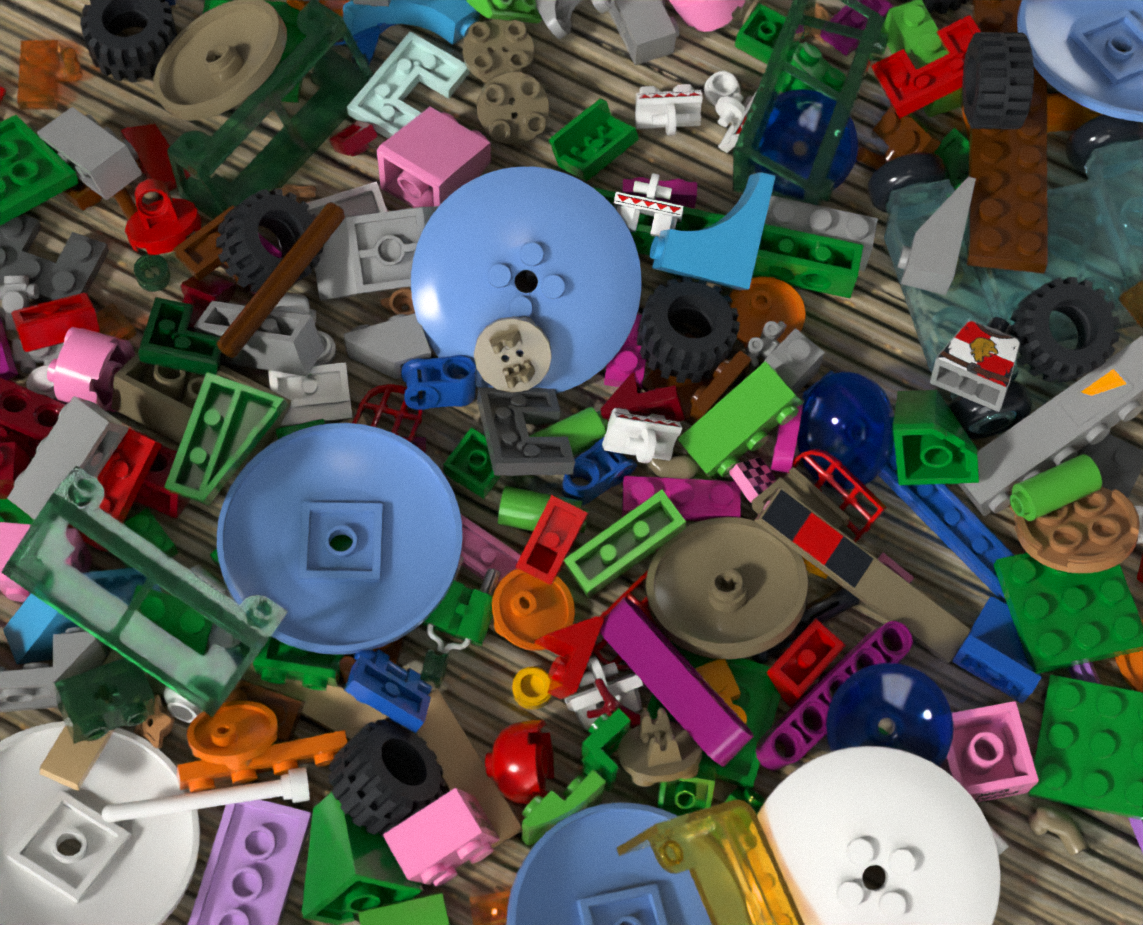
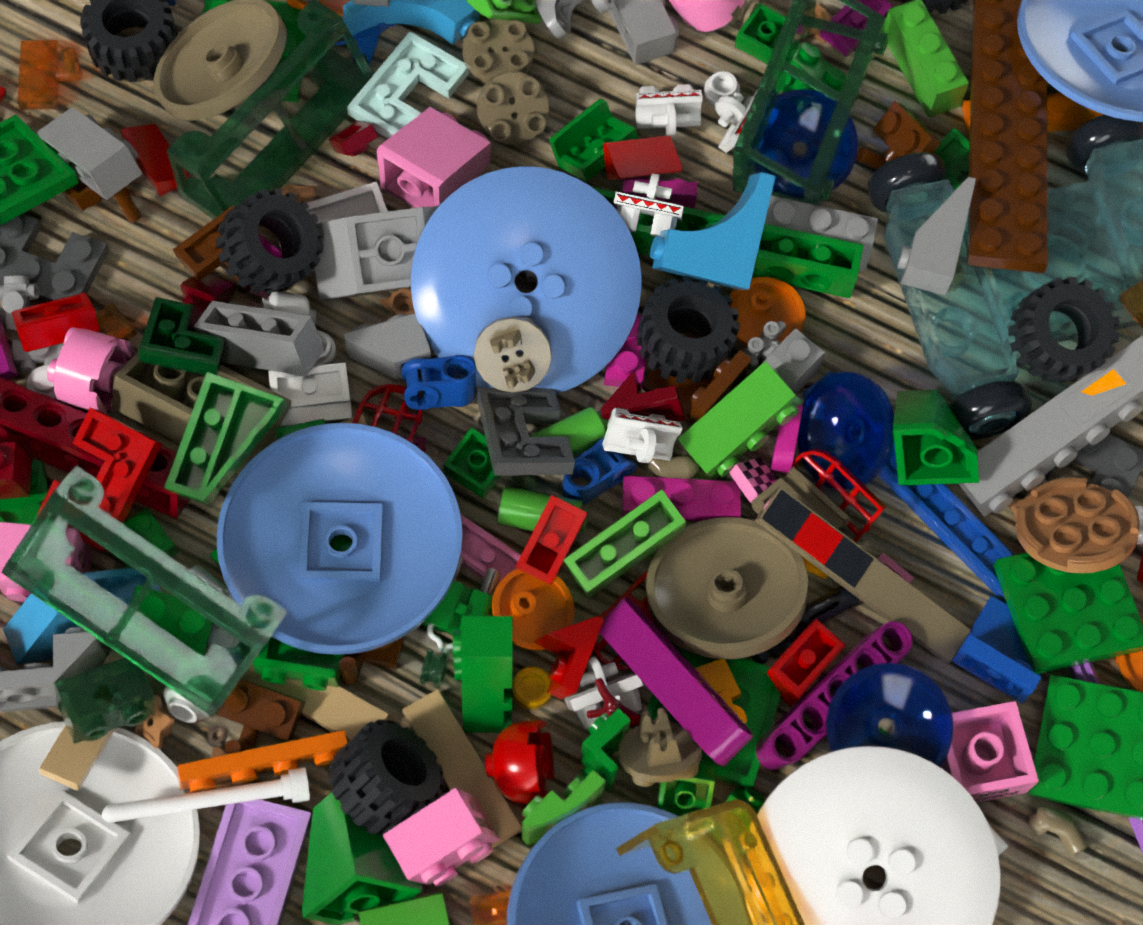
(81, 437): light grey brick -> none
(158, 282): clear green bush -> none
(162, 223): red tile -> none
(233, 734): orange piece -> none
(280, 280): reddish brown axle -> none
(389, 688): blue plate -> none
(485, 667): none -> green wedge
(640, 157): none -> red slope
(913, 88): red plate -> none
(978, 362): torso -> none
(998, 80): black tyre -> none
(1055, 487): bright green brick -> none

